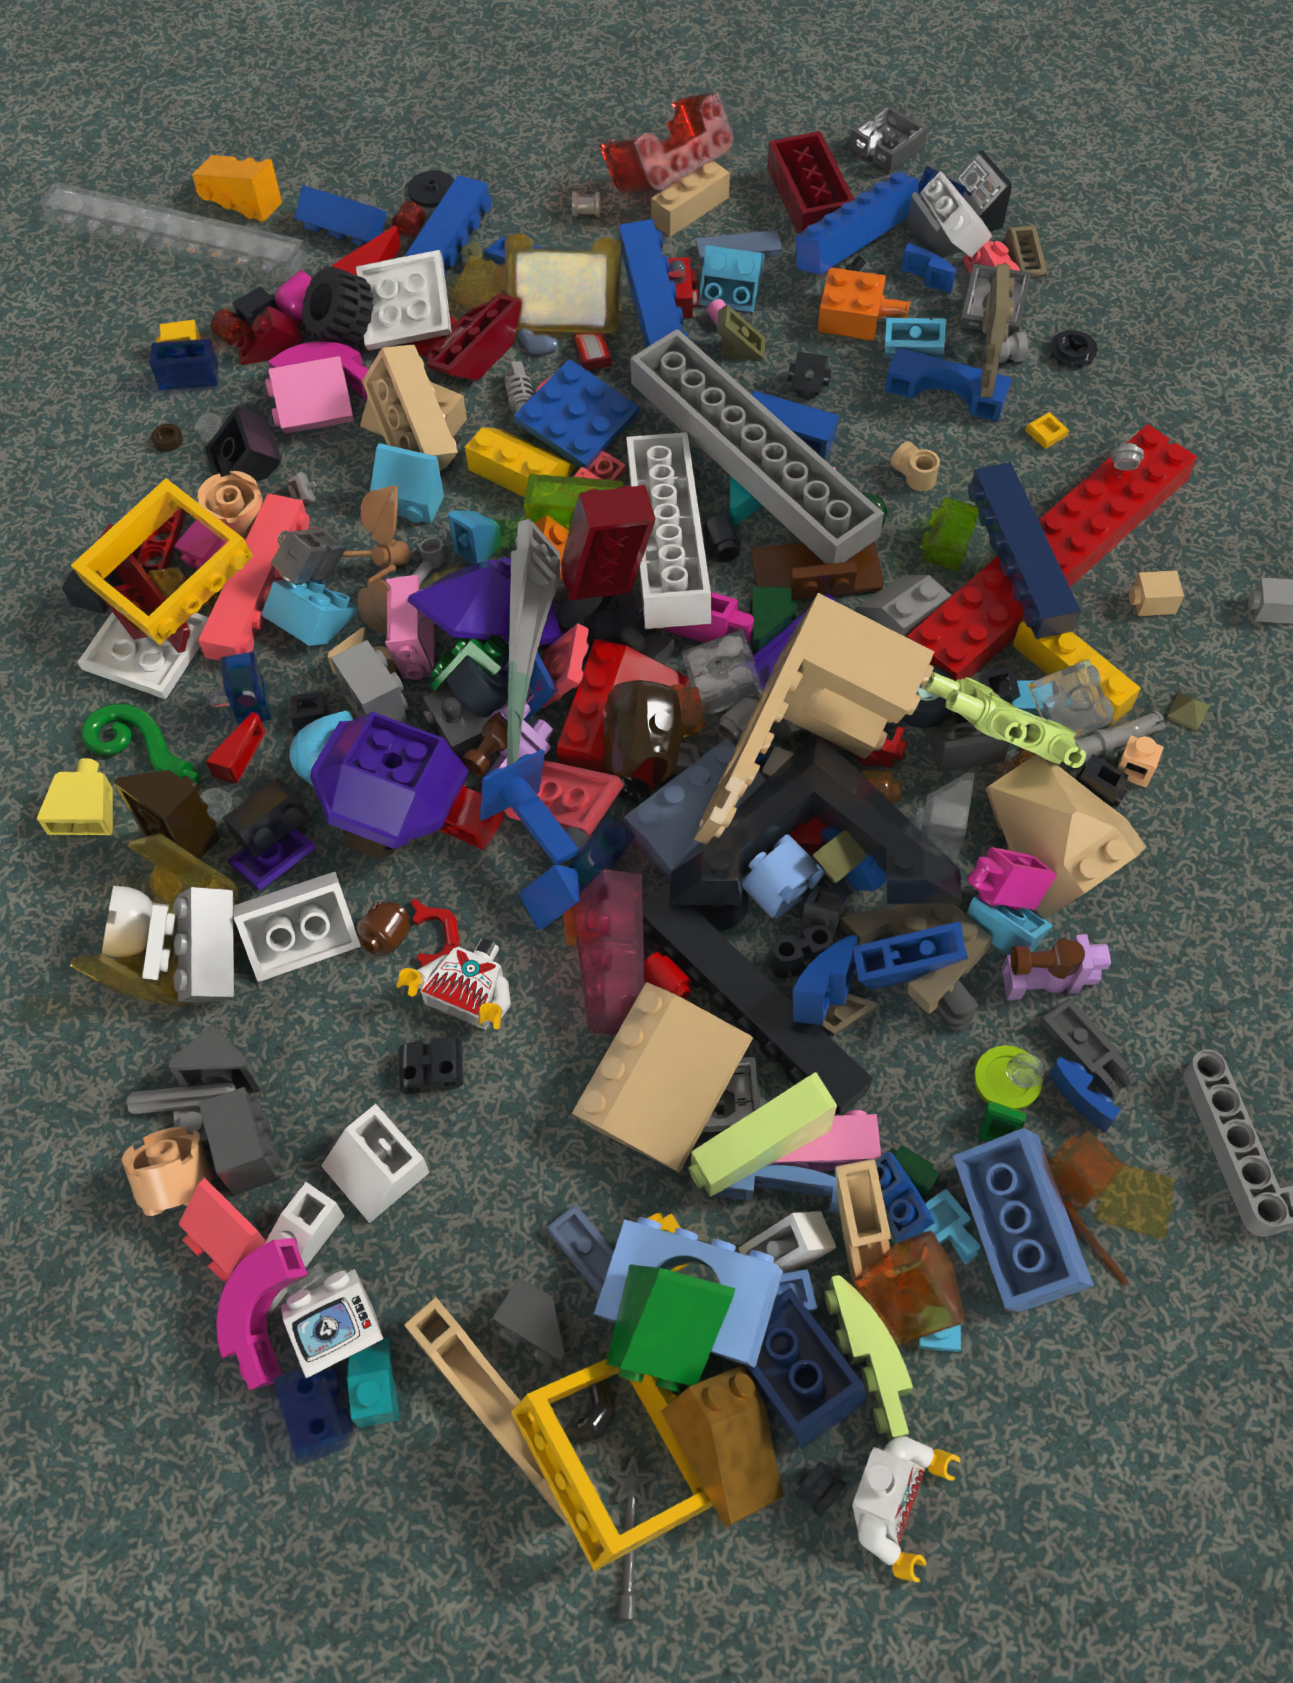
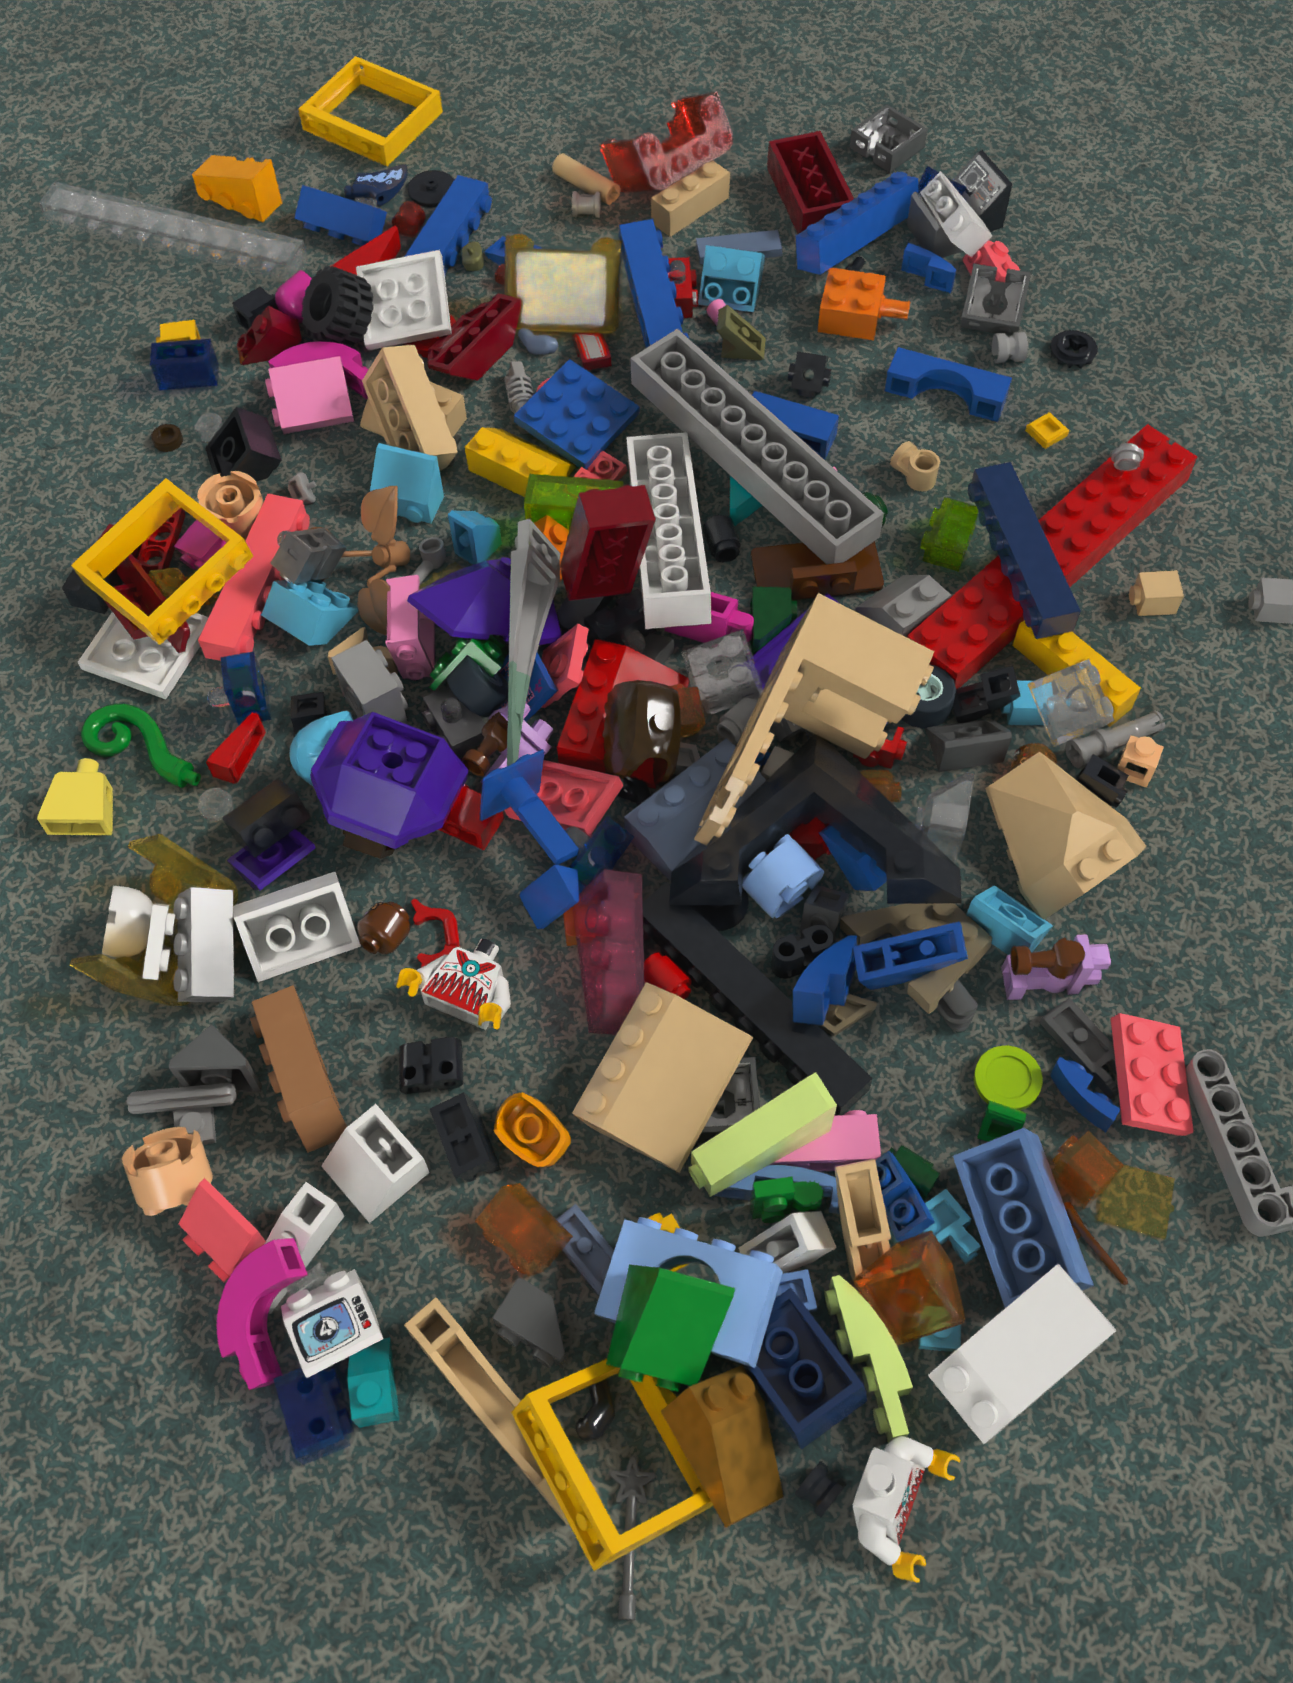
(169, 807): dark brown slope -> none
(228, 326): clear red wheel -> none
(240, 1141): dark grey brick -> none
(297, 1069): none -> medium nougat wedge
(318, 121): none -> yellow window
(378, 185): none -> dark blue arm
(464, 1137): none -> black hinge
(478, 283): clear yellow piece -> none
(523, 1229): none -> clear orange brick
(531, 1130): none -> light orange piece
(585, 178): none -> tan piece
(776, 1197): none -> green hinge
(839, 856): olive slope -> none
(916, 335): medium azure brick -> none
(995, 315): dark tan wing -> none
(1005, 721): yellowish green pin -> none
(1011, 879): dark pink brick -> none
(1021, 1353): none -> white slope
(1025, 1070): clear plate -> none
(1027, 235): dark tan slope -> none
(1151, 1075): none -> coral plate
(1187, 711): olive slope -> none

